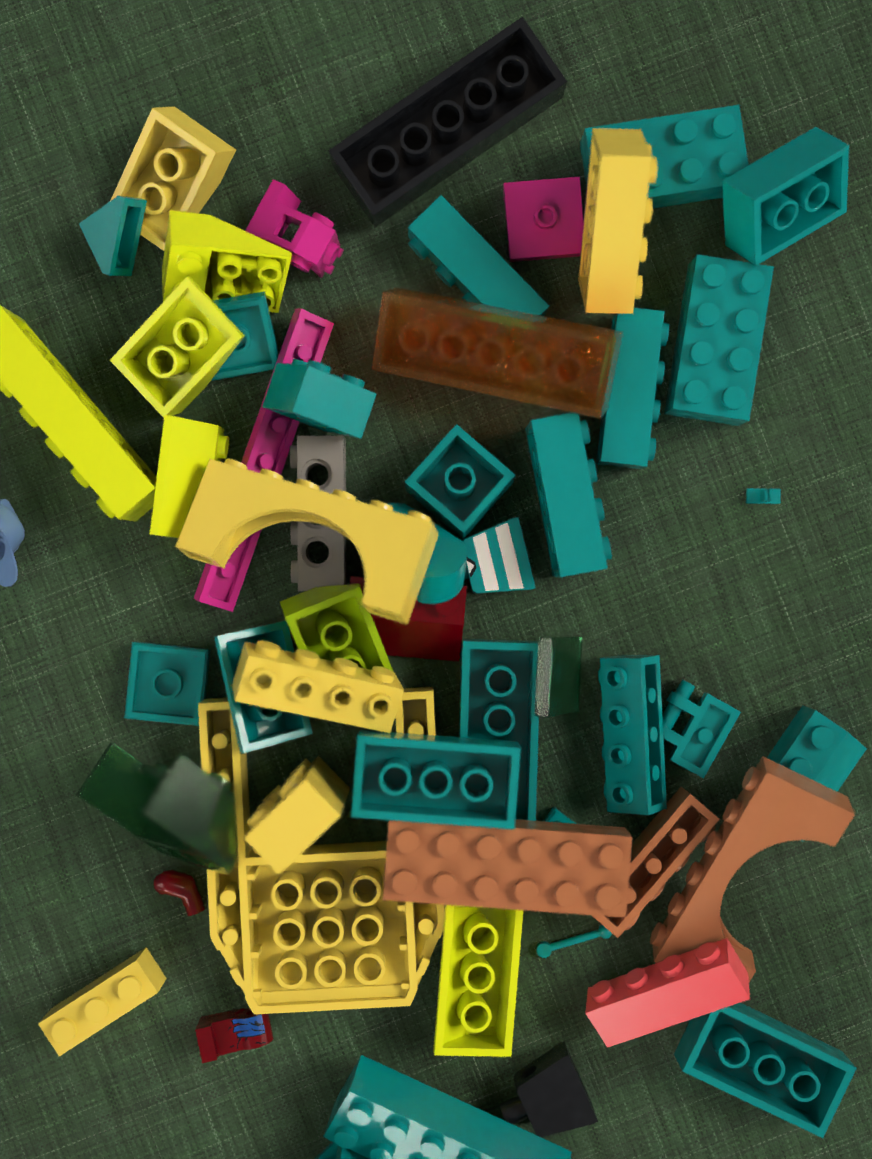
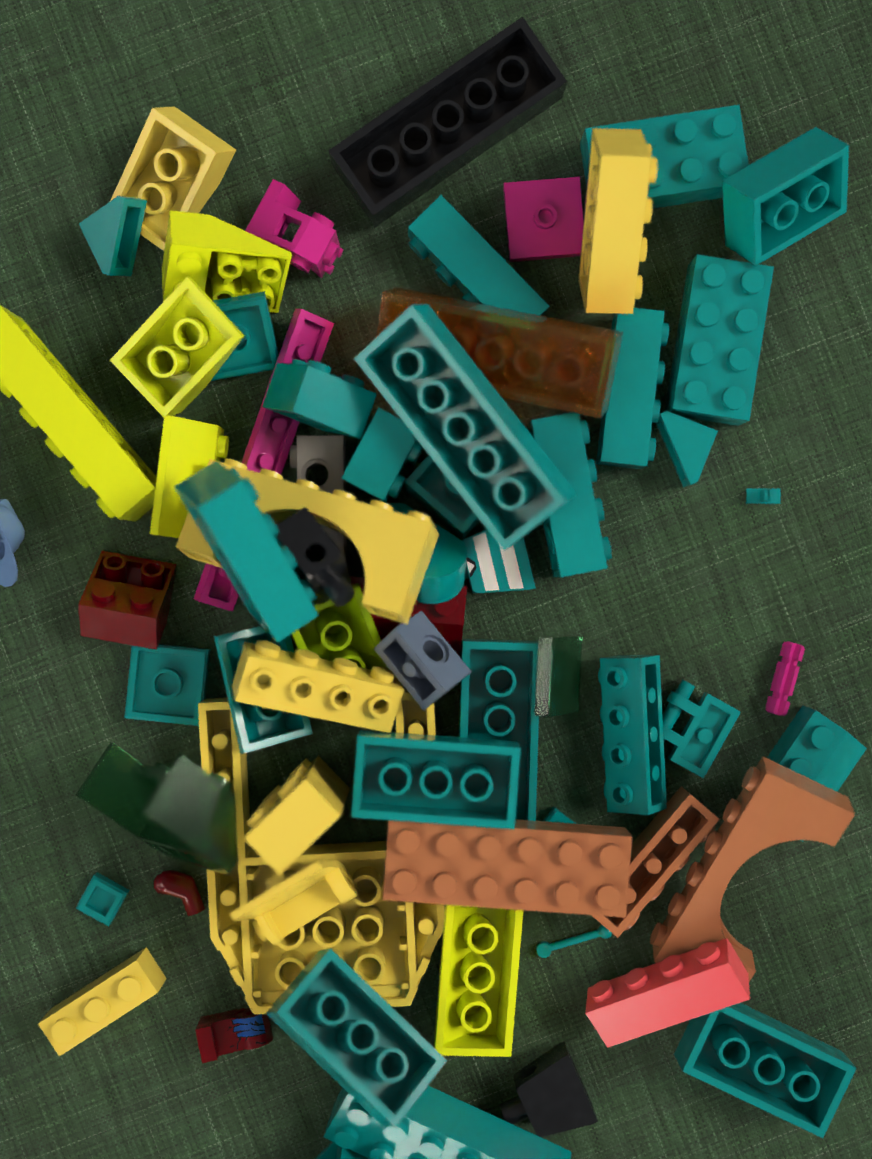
(102, 899): none -> teal tile
(127, 600): none -> dark red slope
(247, 549): none -> teal brick
(298, 899): none -> light yellow door
(321, 565): none -> black torso
(357, 1037): none -> teal brick
(383, 457): none -> teal brick
(422, 660): none -> sand blue brick
(465, 425): none -> teal brick
(686, 444): none -> teal slope
(784, 678): none -> dark pink axle

